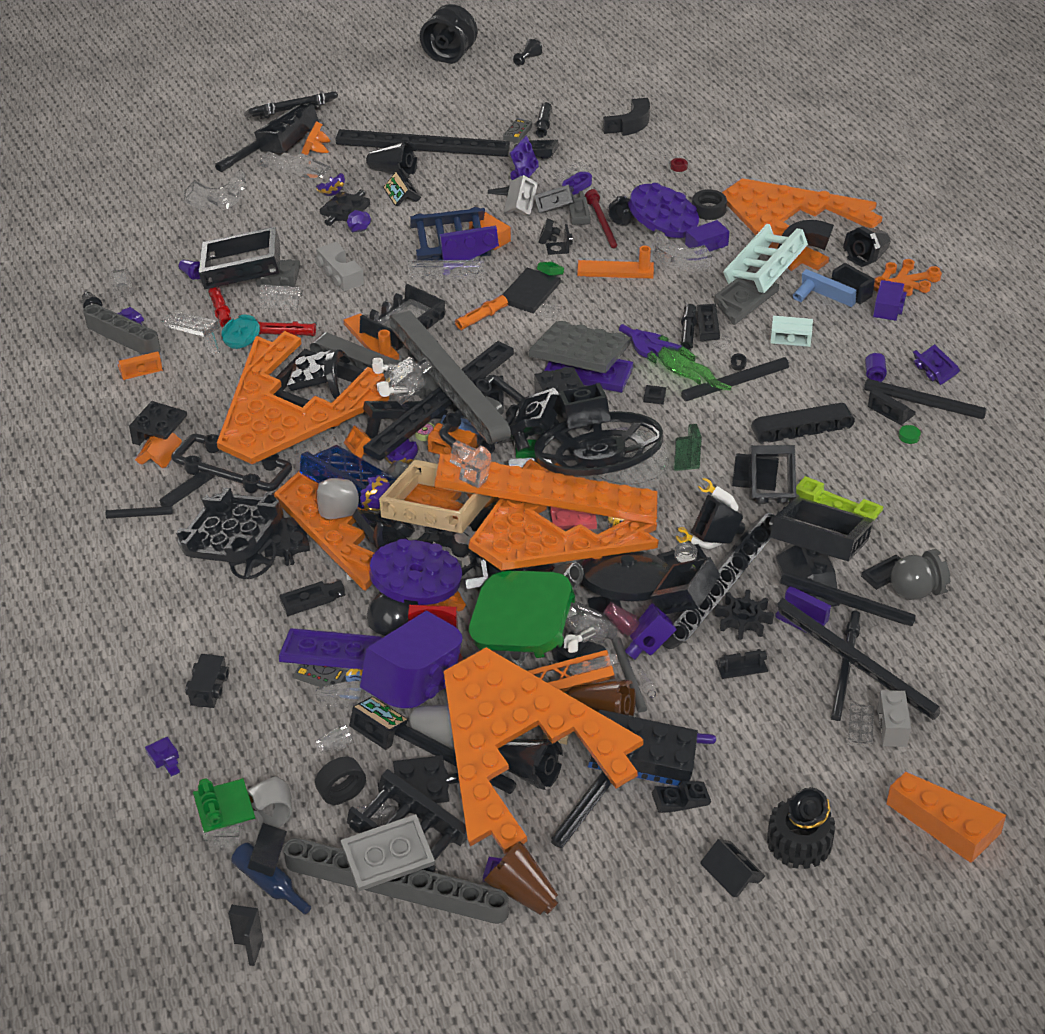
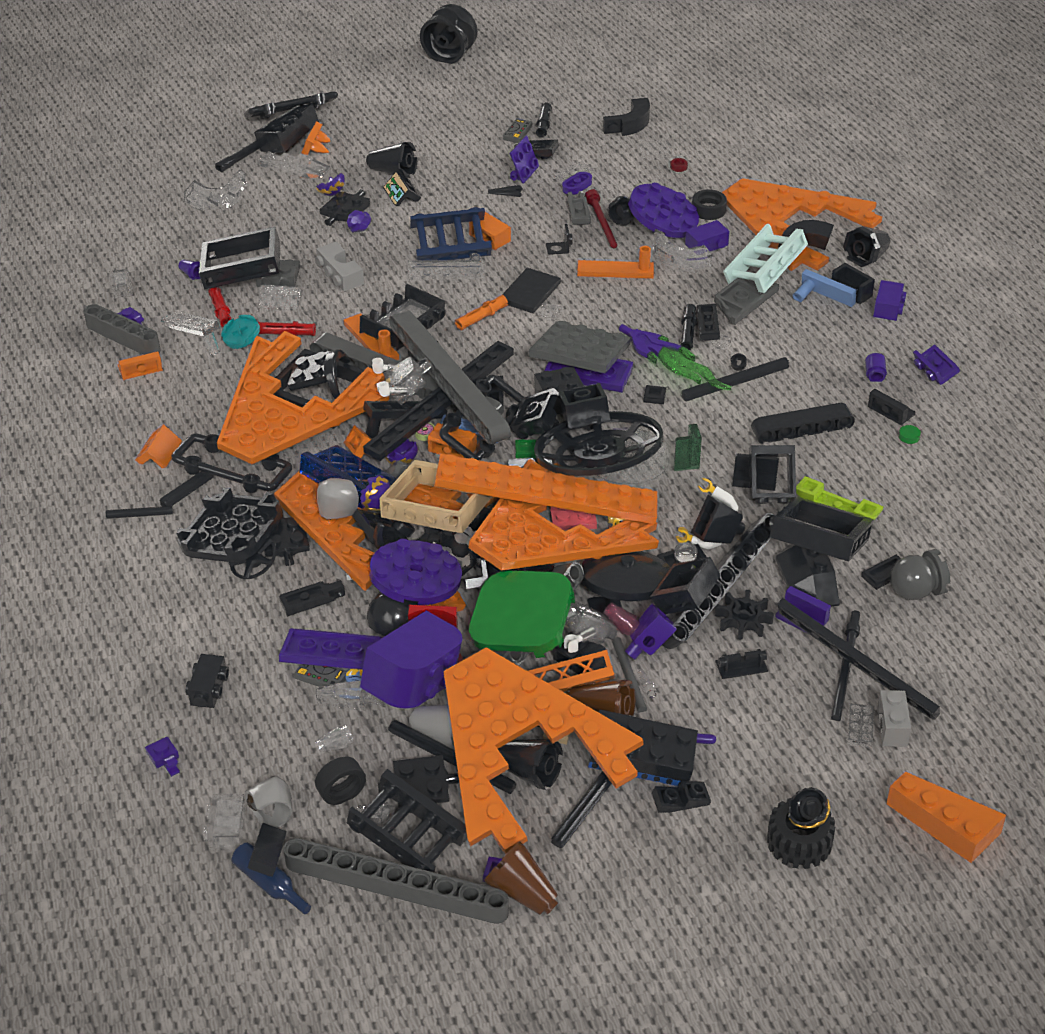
(88, 299): black cone -> none
(157, 421): black bracket -> none
(222, 804): green hinge -> none
(246, 930): black panel -> none
(376, 721): panel -> none
(387, 852): light grey plate -> none
(424, 142): black plate -> none
(468, 243): dark purple wing -> none
(473, 463): clear brick -> none
(518, 433): black tile -> none
(520, 196): light grey panel -> none
(532, 49): black piece -> none
(547, 231): black tile -> none
(550, 268): green tile -> none
(554, 198): panel -> none
(594, 664): clear tile -> none
(730, 867): black panel -> none
(791, 331): light aqua brick -> none
(848, 599): black axle -> none
(926, 399): black axle -> none
(933, 274): orange plant -> none

